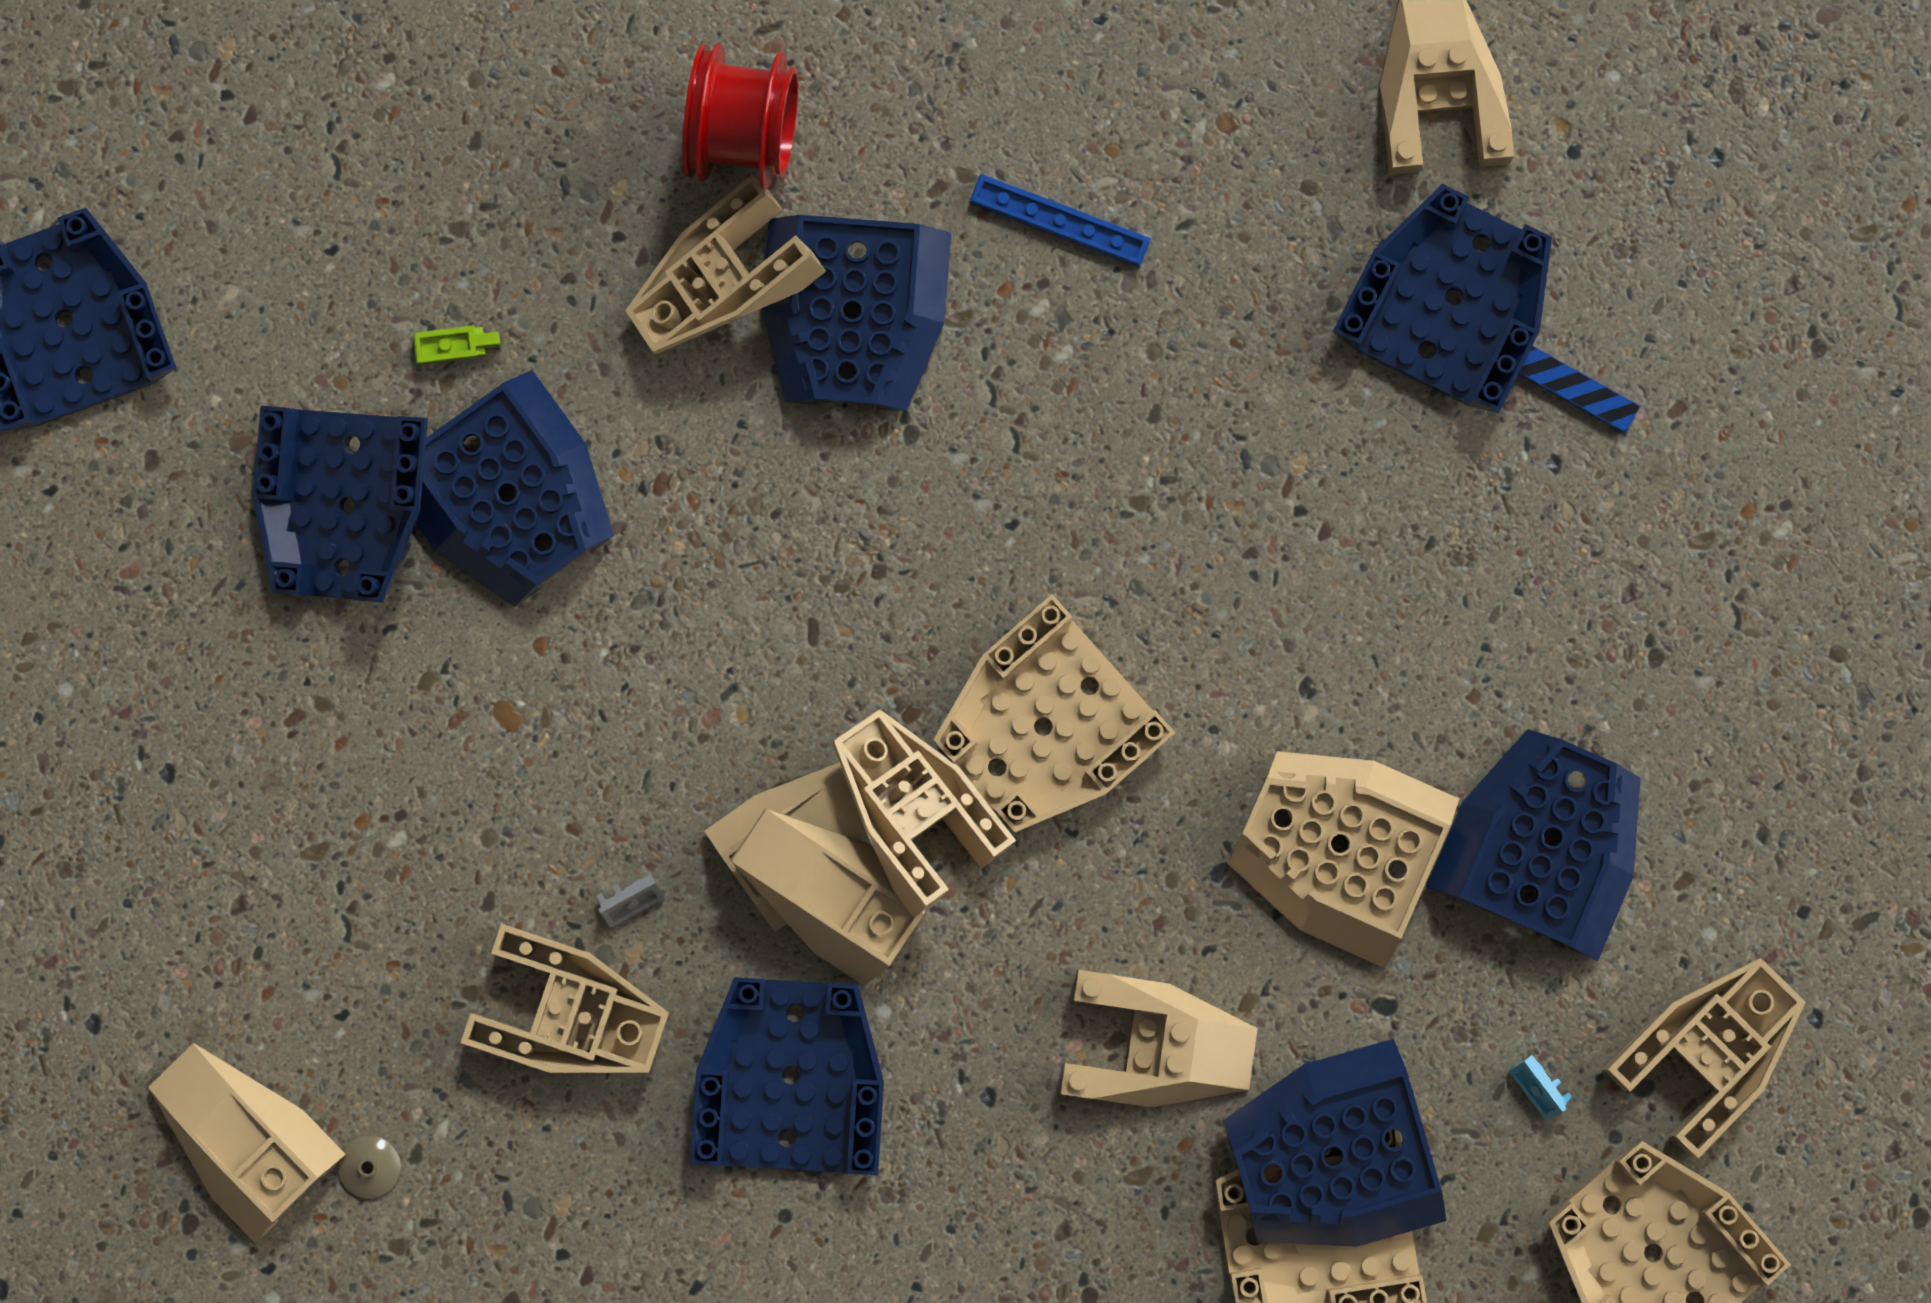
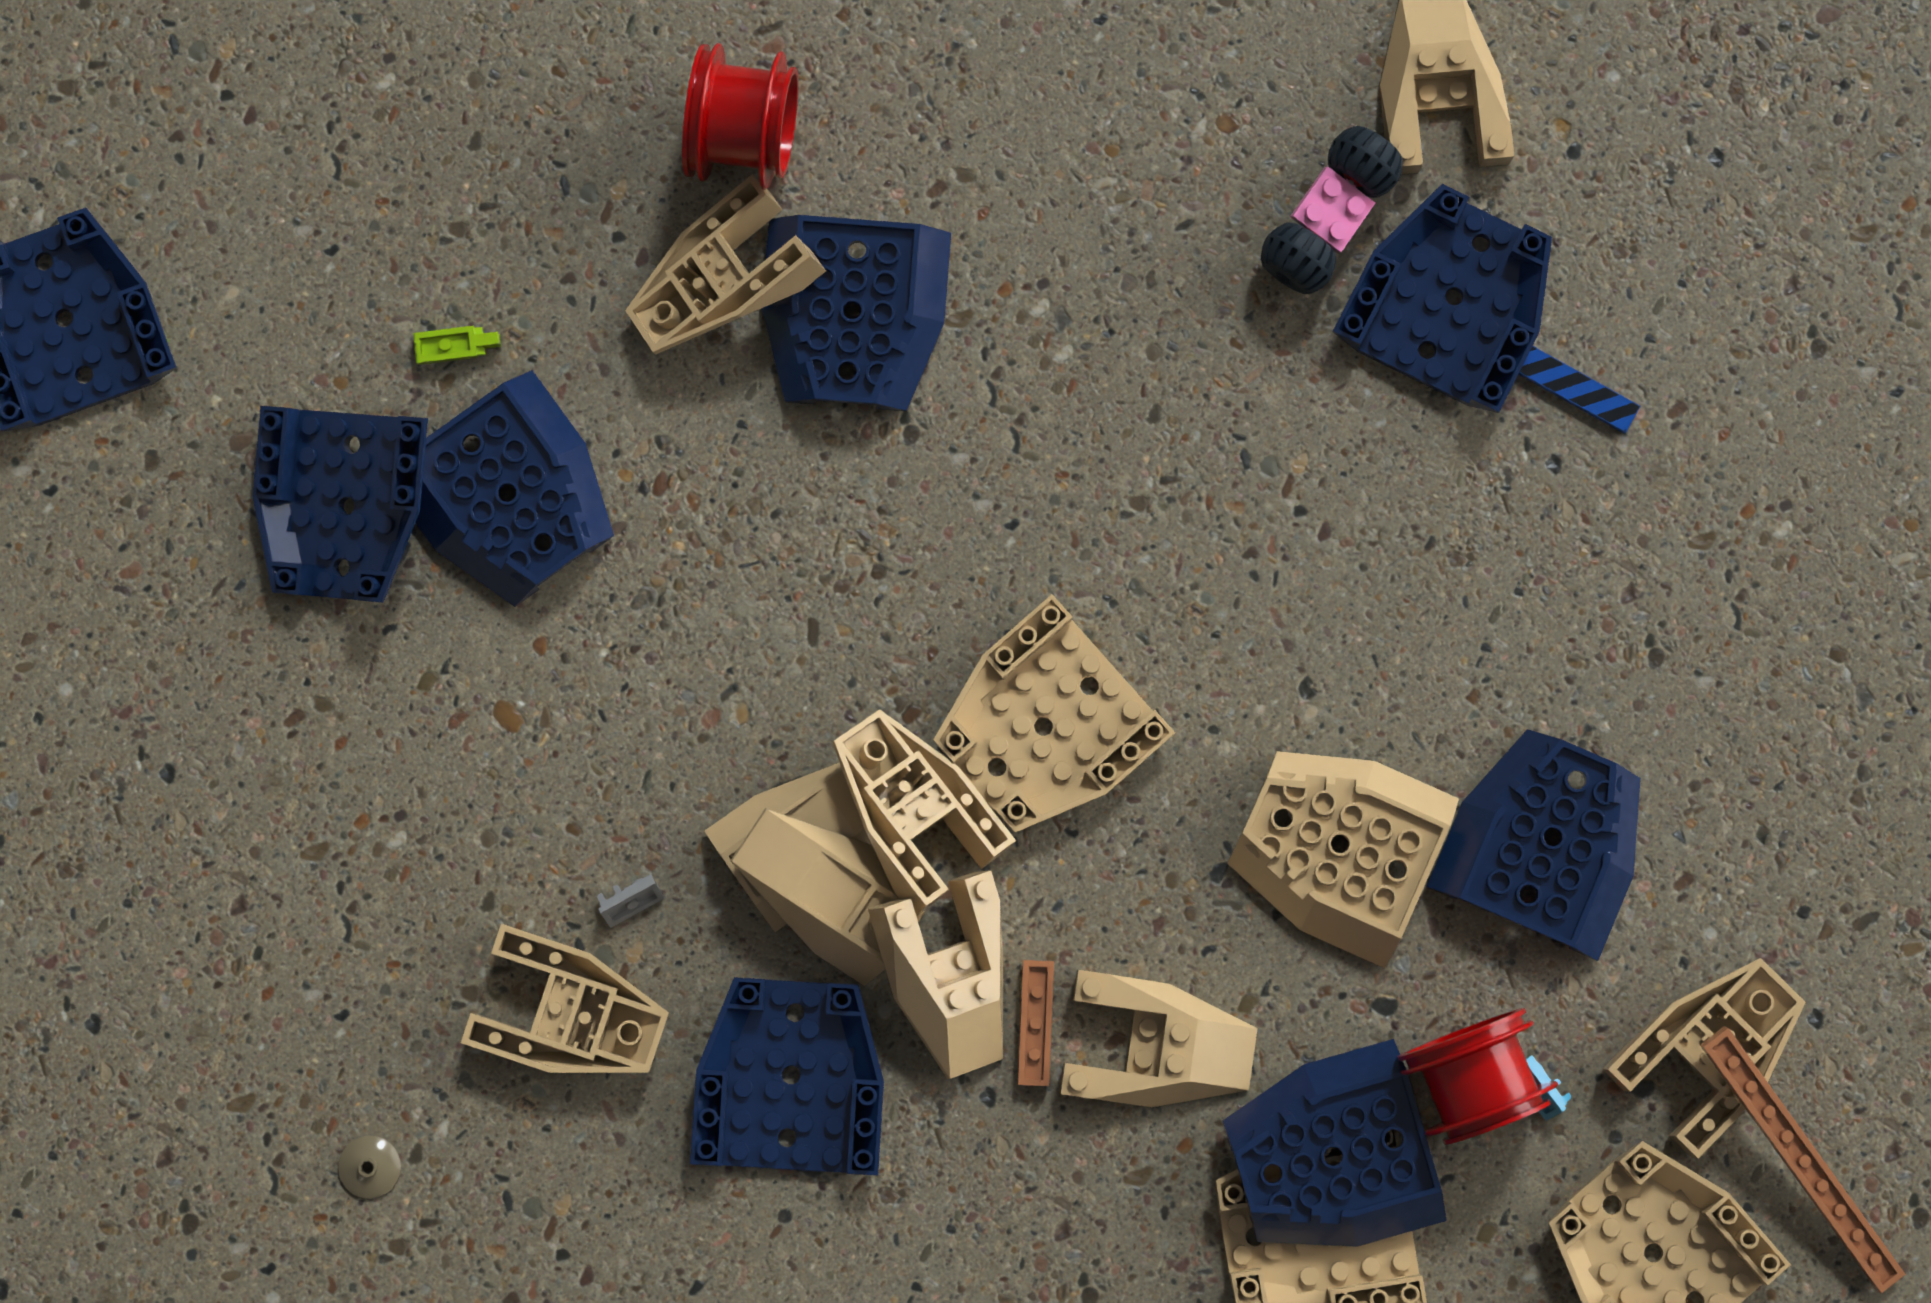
(242, 1139): tan wedge -> none
(957, 990): none -> tan wedge
(1036, 1023): none -> nougat plate
(1059, 220): blue tile -> none
(1332, 210): none -> black plate
(1479, 1077): none -> red wheel
(1802, 1159): none -> nougat plate

